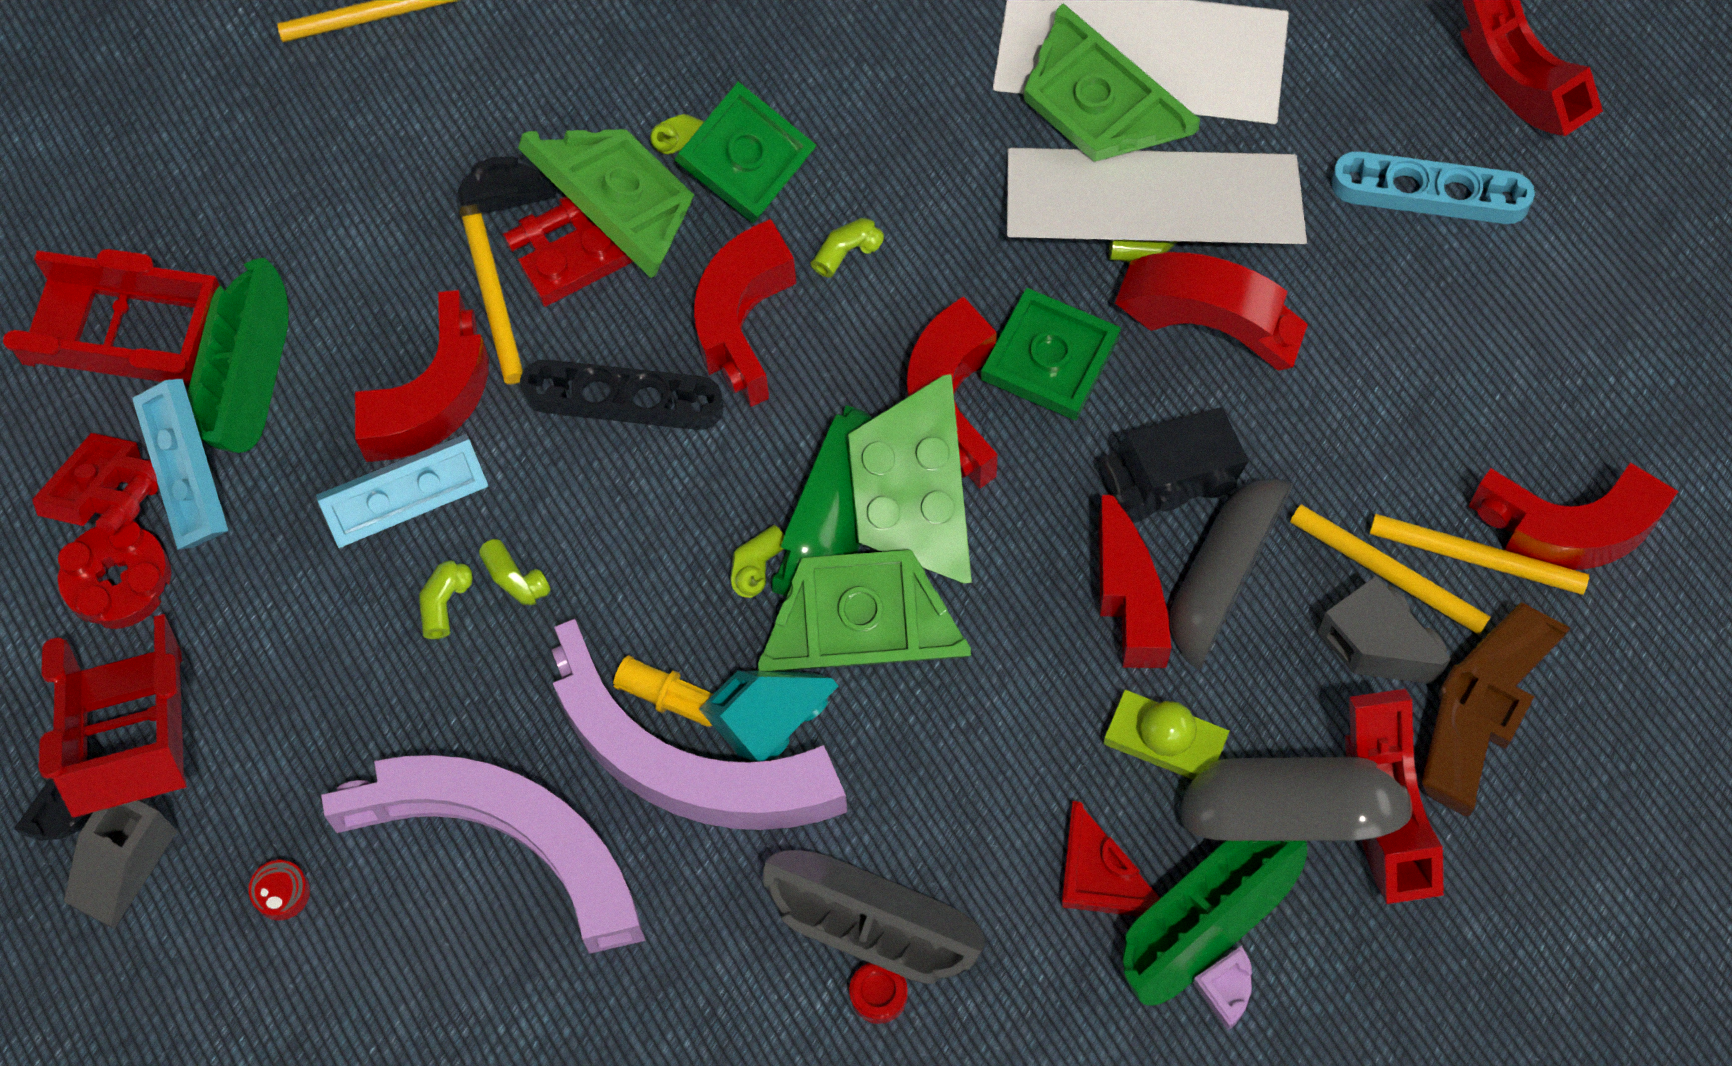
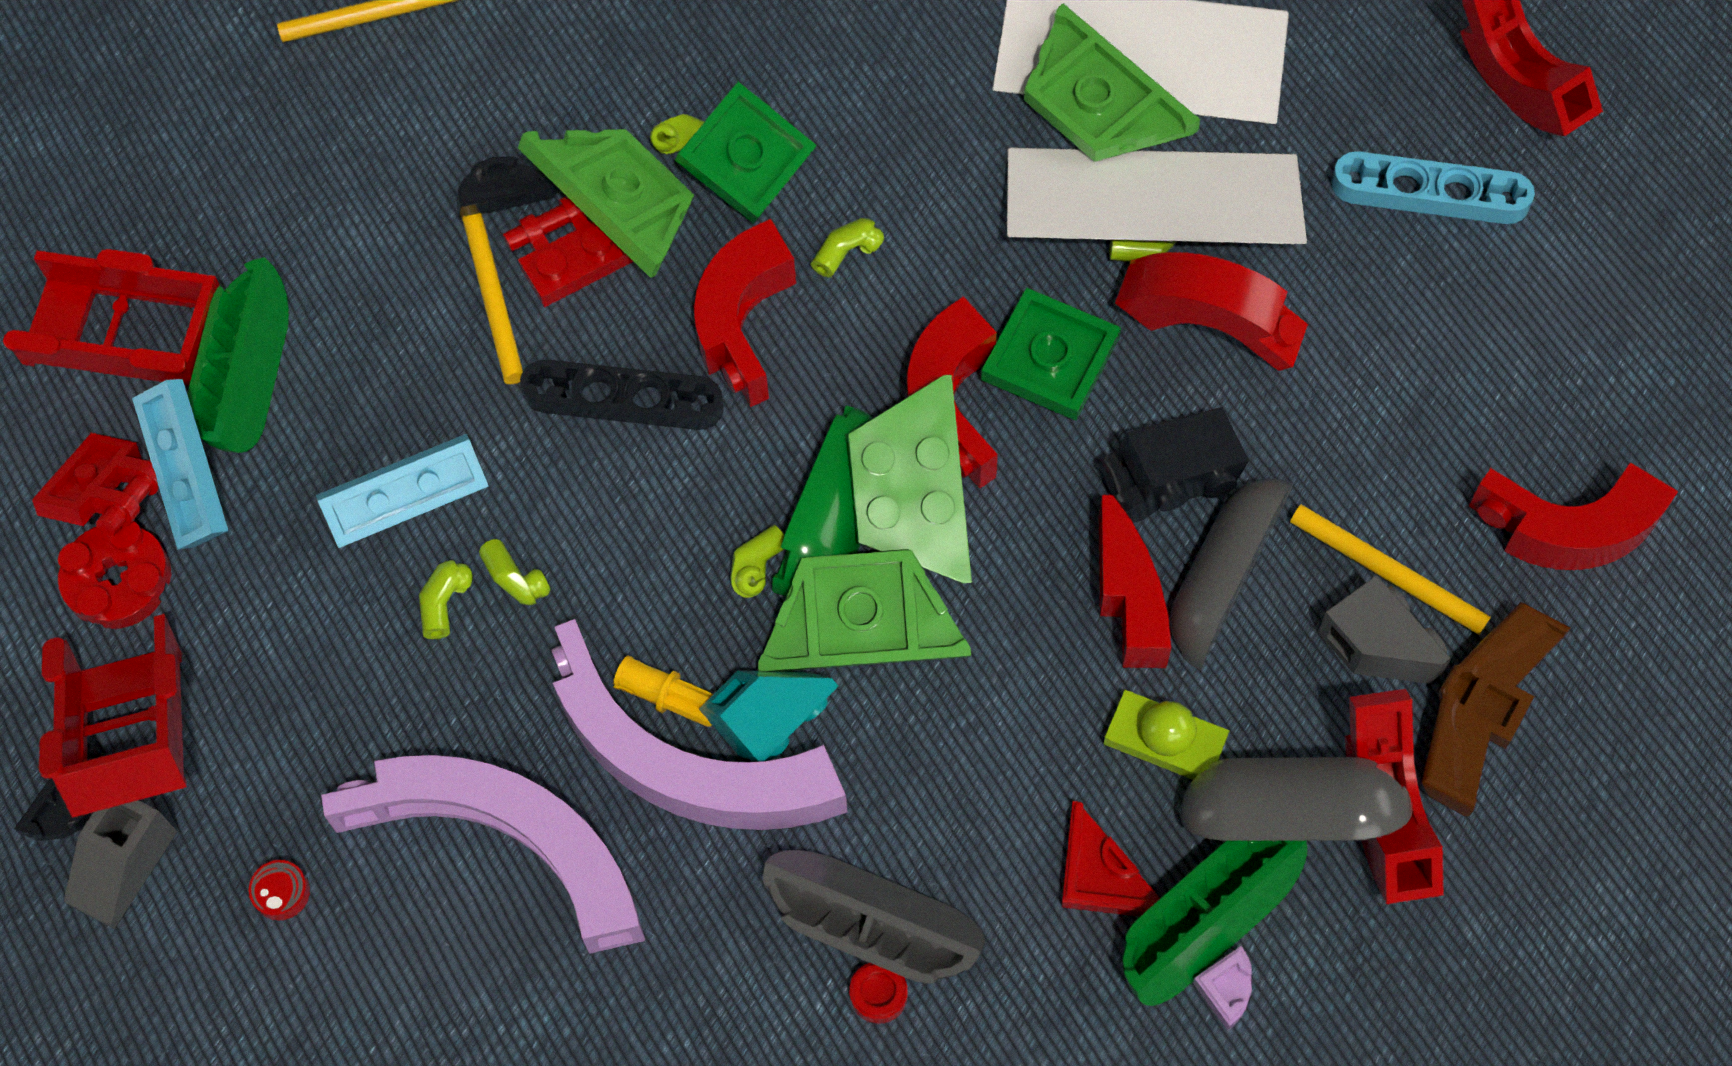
(436, 403): red arch -> none
(1479, 554): yellow bar -> none

